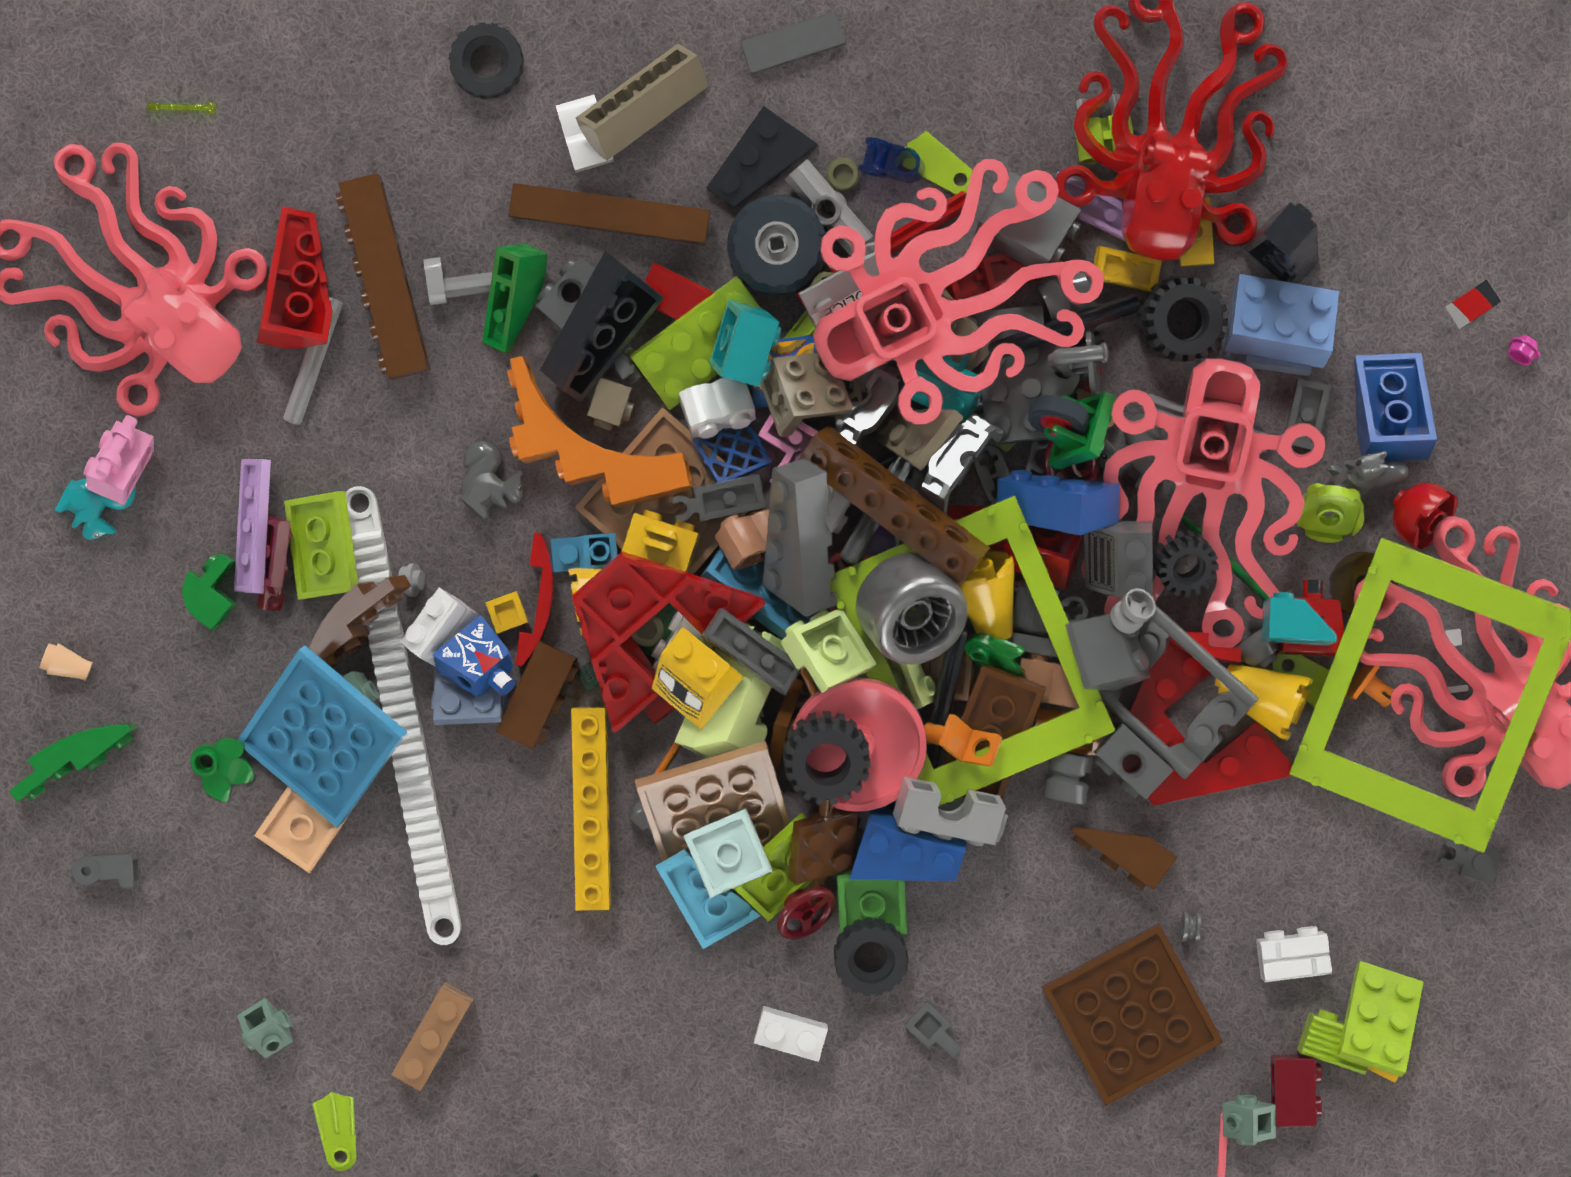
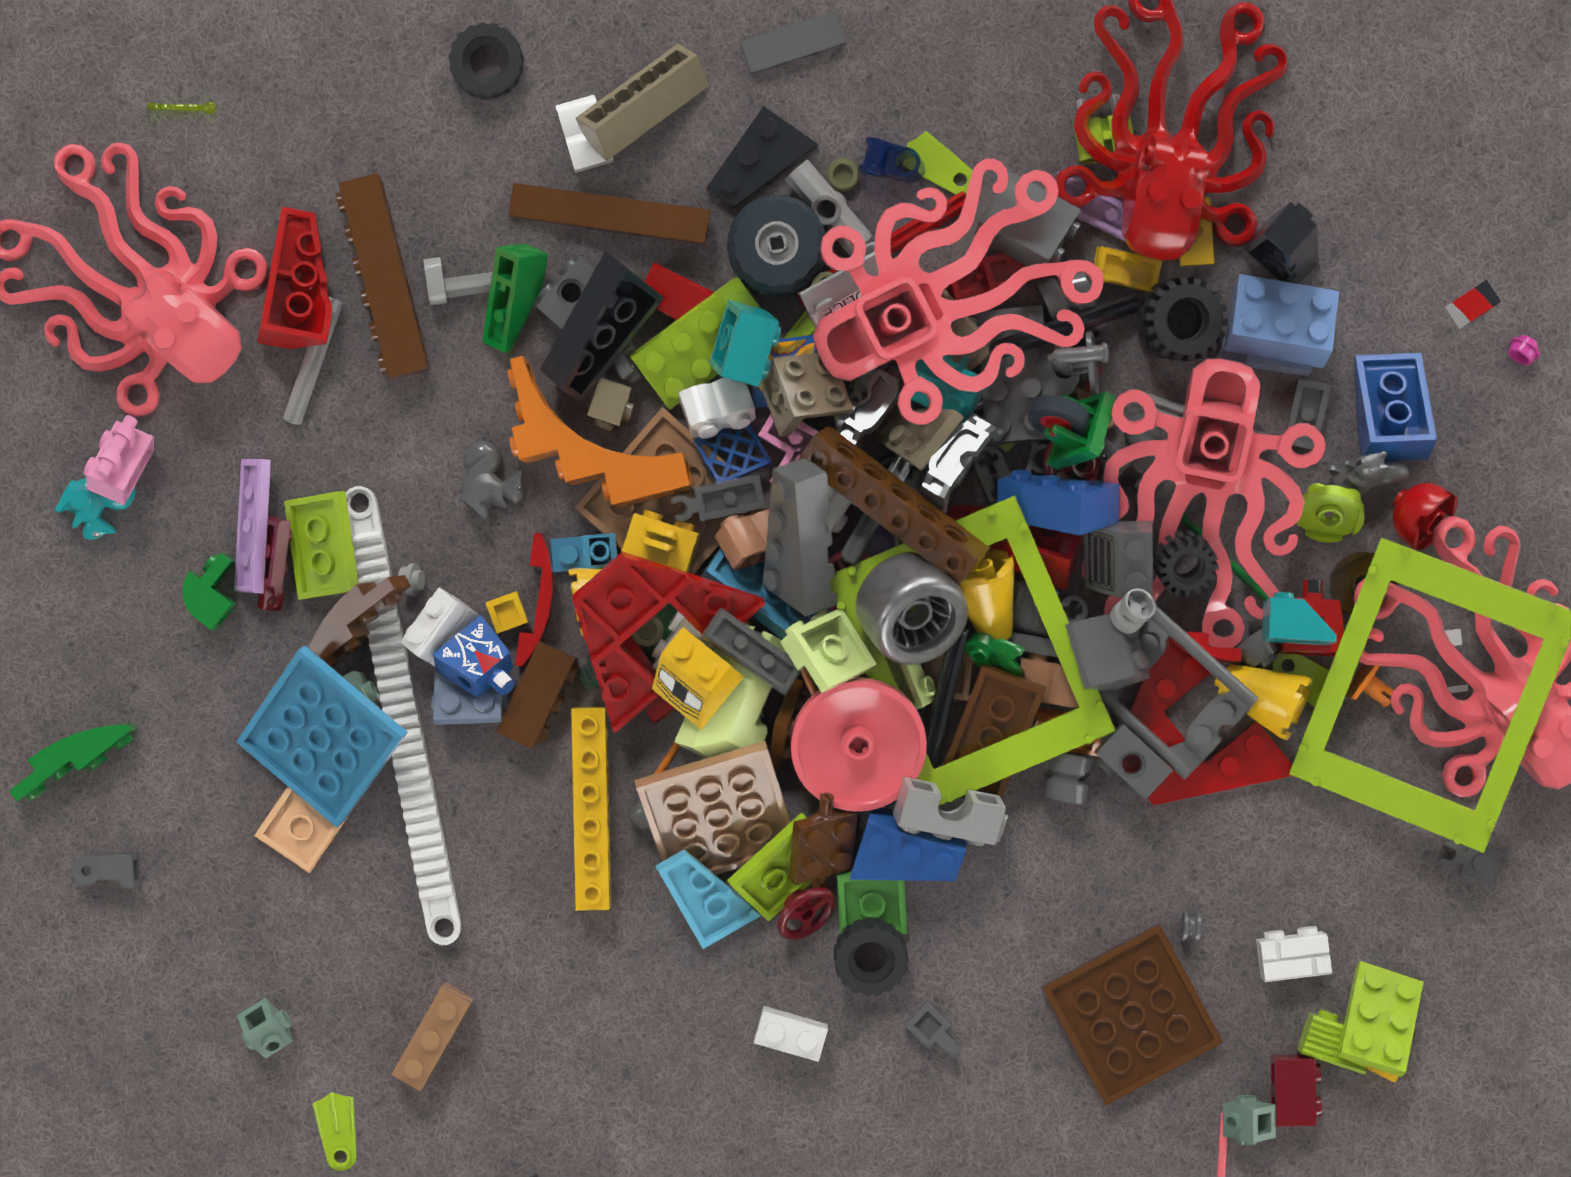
(65, 663): light nougat cone -> none
(226, 768): green plate -> none
(728, 853): light aqua plate -> none
(832, 783): black tyre -> none
(961, 741): orange bracket -> none
(1134, 852): reddish brown slope -> none

